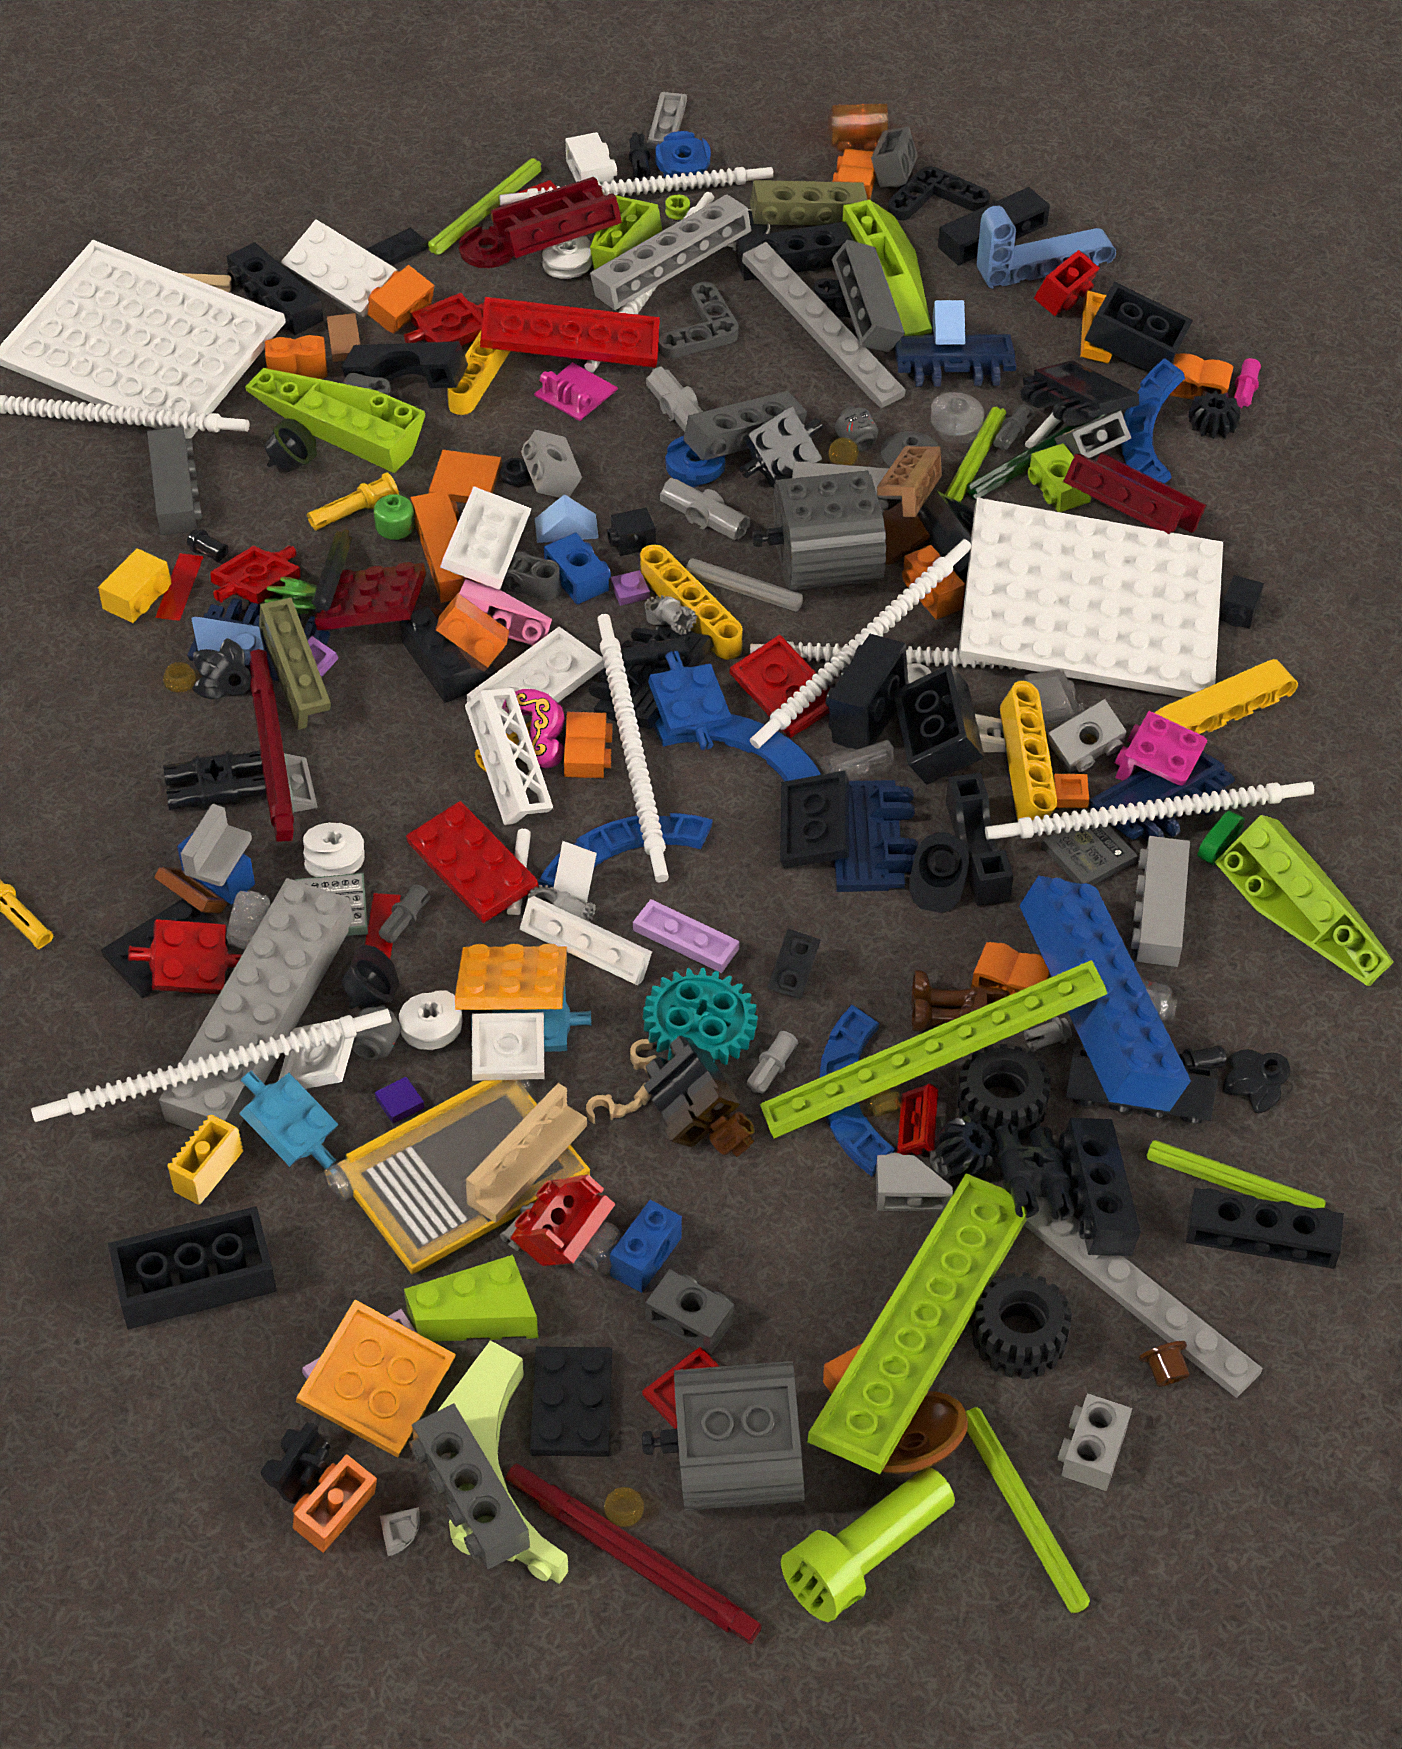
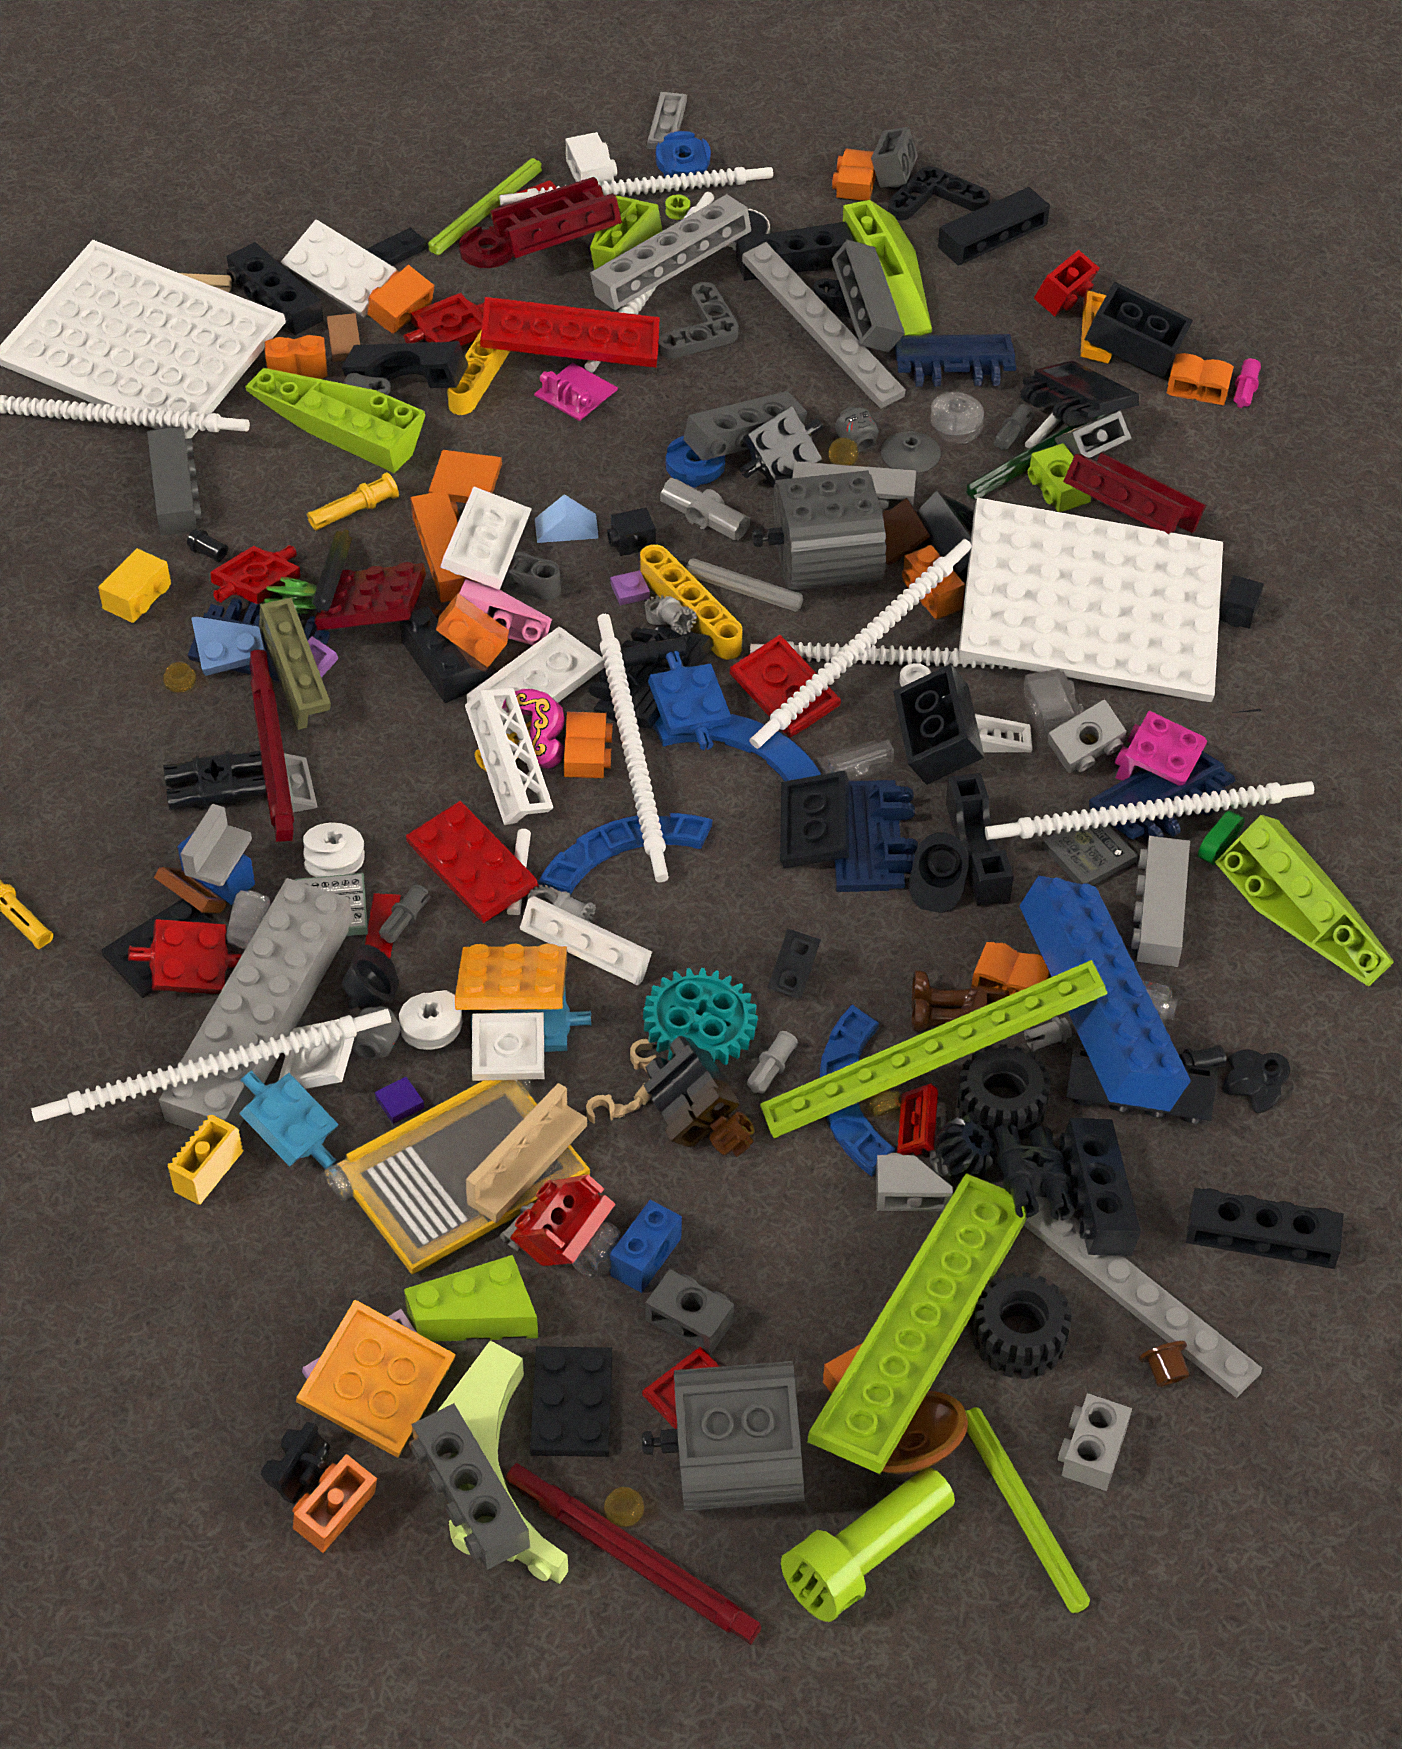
(180, 588): red piece -> none
(192, 1267): black brick -> none
(217, 668): black plate -> none
(290, 445): black piece -> none
(394, 517): bright green head -> none
(399, 1529): light grey tile -> none
(515, 472): black plate -> none
(551, 464): light grey brick -> none
(568, 258): white piece -> none
(575, 871): white sticker -> none
(580, 569): blue brick -> none
(639, 155): black axle -> none
(673, 398): light grey piece -> none
(686, 935): lavender plate -> none
(802, 201): olive brick -> none
(857, 125): clear orange brick -> none
(864, 694): black brick -> none
(912, 477): medium nougat fence -> none
(949, 322): light blue slope -> none
(976, 454): lime axle -> none
(1008, 264): medium blue beam -> none
(1027, 752): yellow beam -> none
(1071, 790): orange plate -> none
(1141, 419): blue tile -> none
(1214, 414): black gear -> none
(1229, 1176): lime axle -> none
(1231, 698): yellow beam -> none

